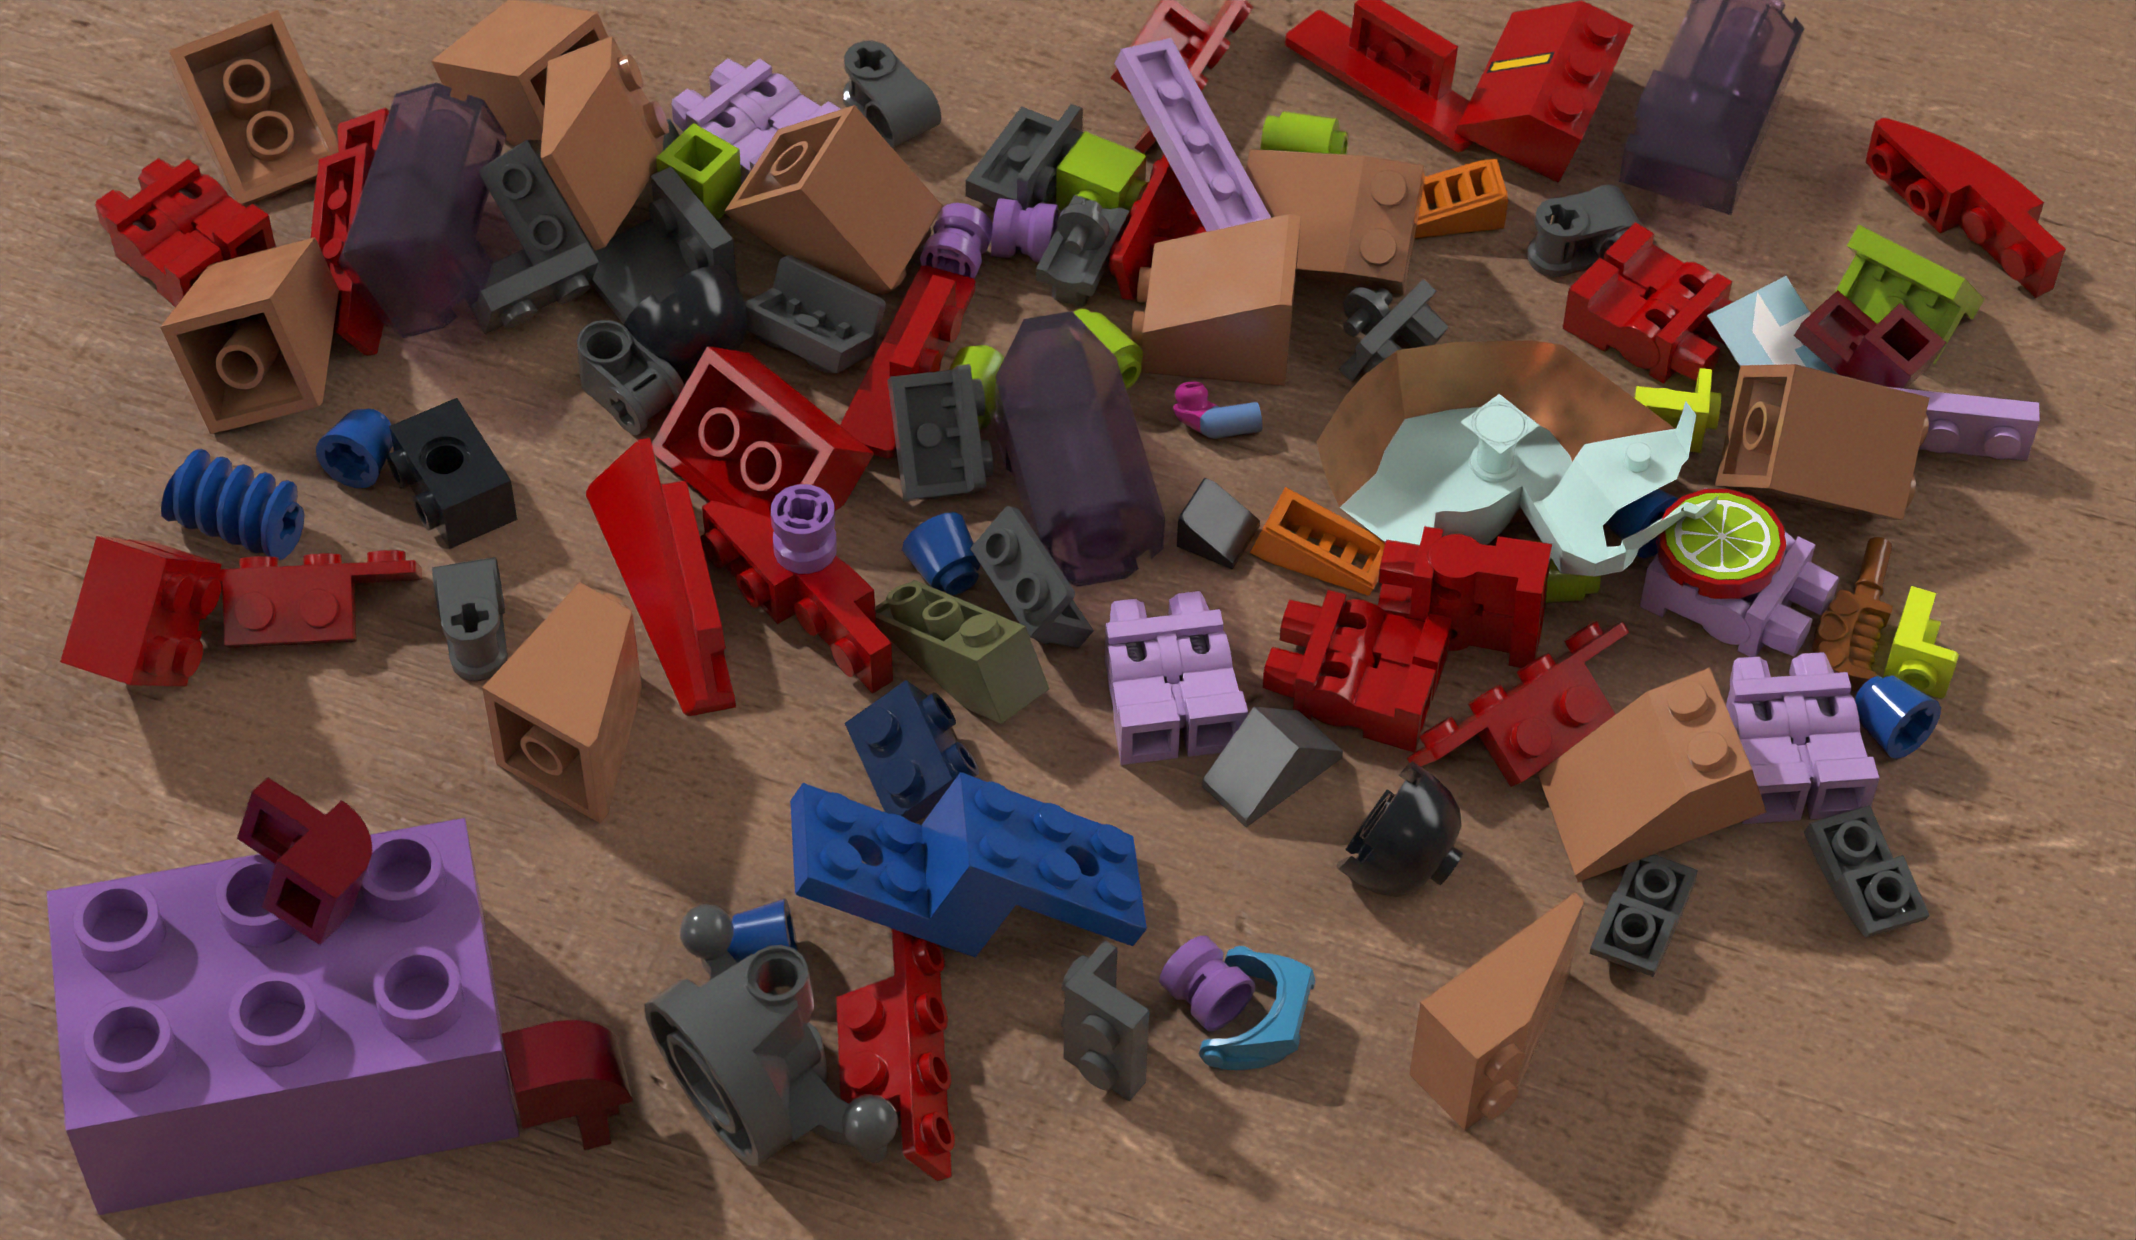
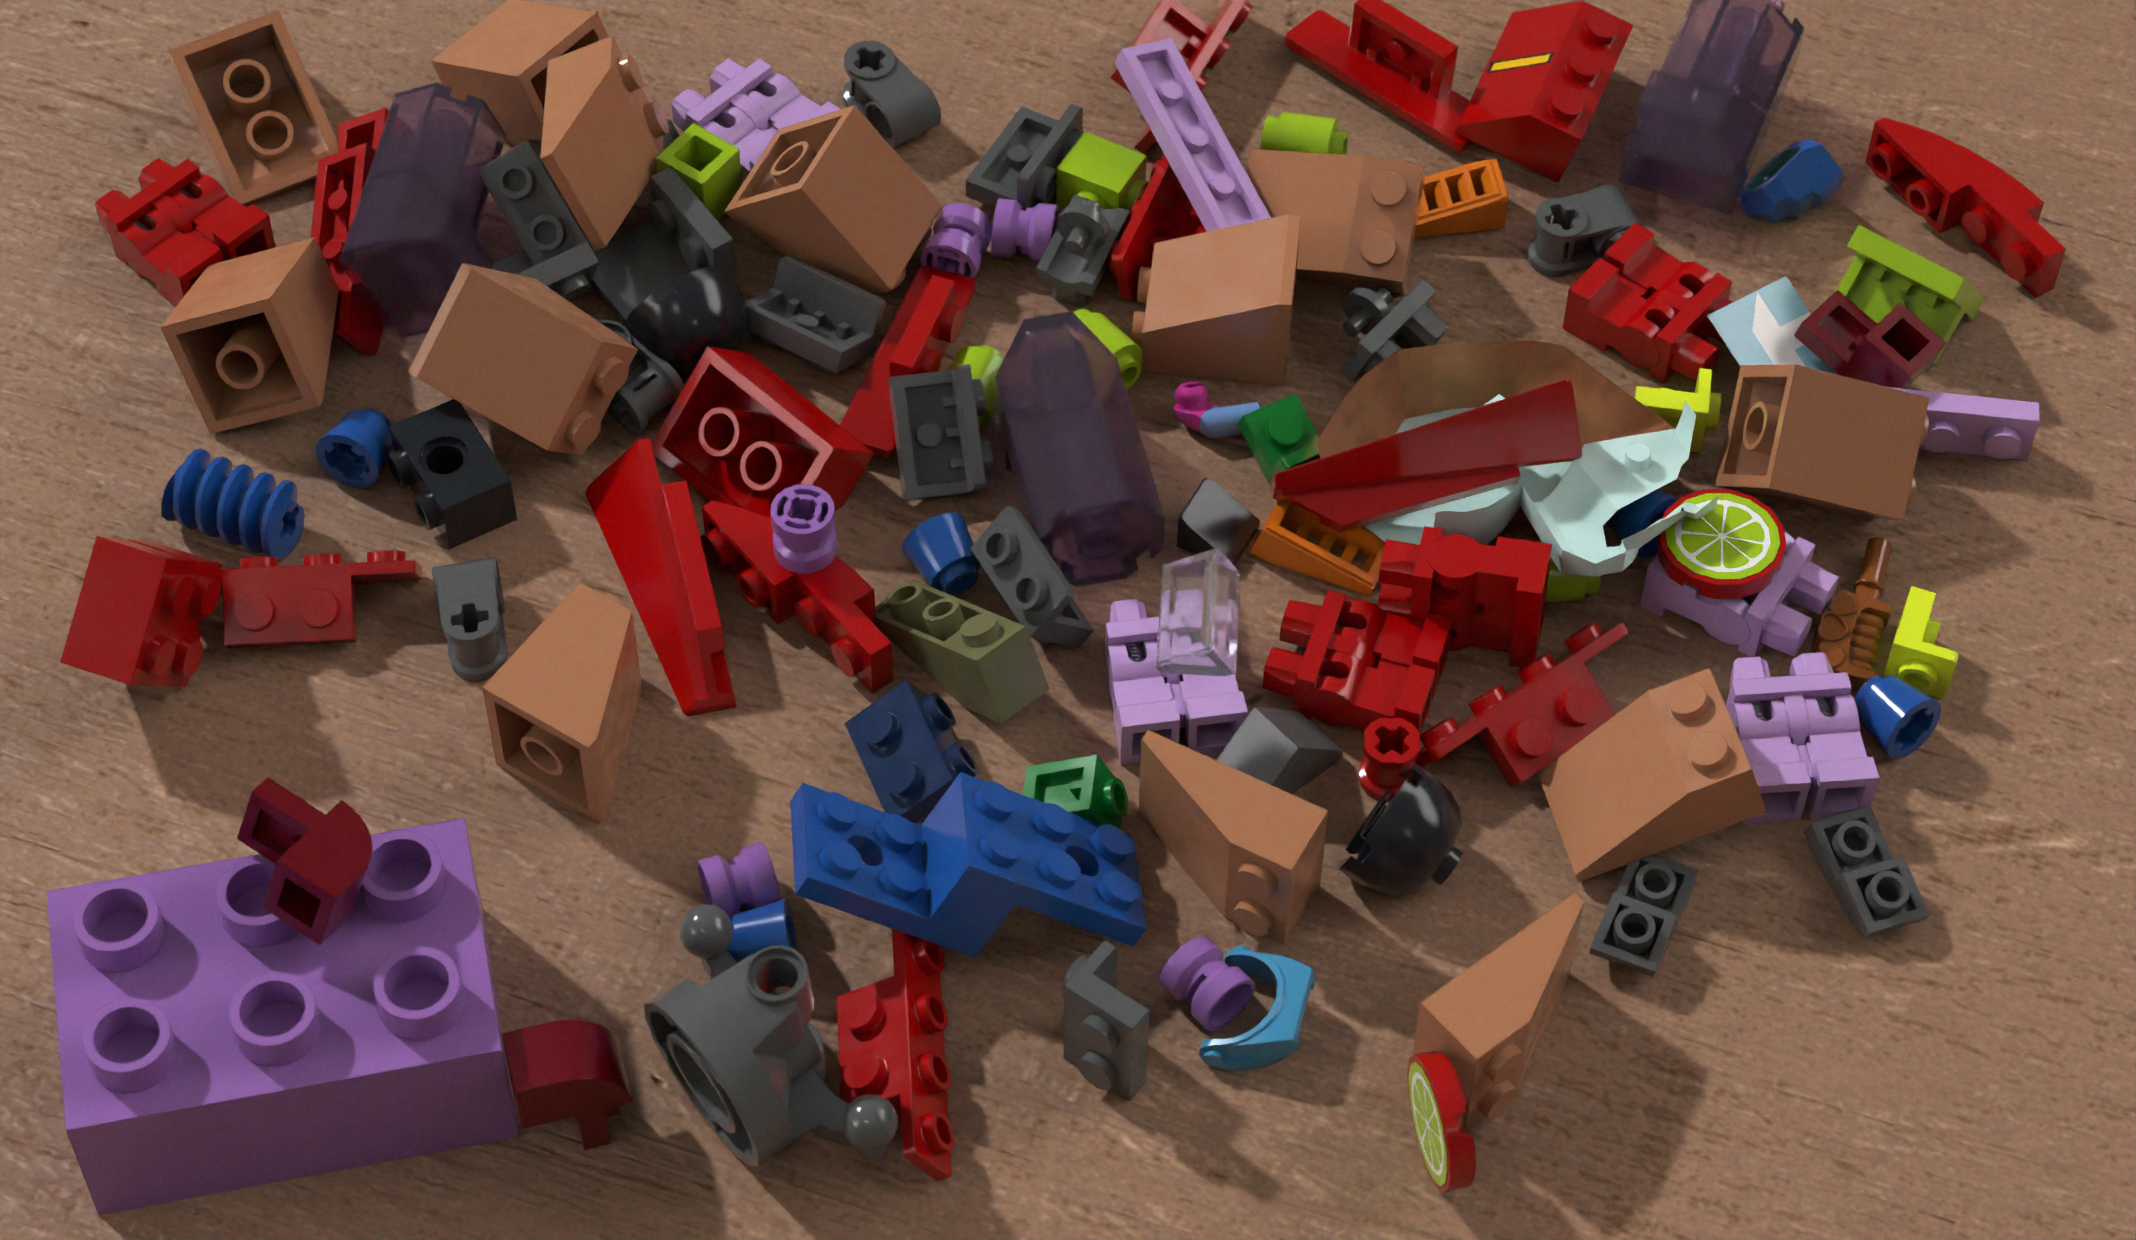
(524, 358): none -> nougat slope
(746, 881): none -> medium lavender wheel
(1080, 787): none -> green bracket
(1199, 616): none -> clear slope
(1234, 835): none -> nougat slope
(1280, 436): none -> green bracket
(1388, 749): none -> red bush
(1436, 1113): none -> red tile
(1437, 460): none -> red wedge
(1792, 183): none -> blue rock

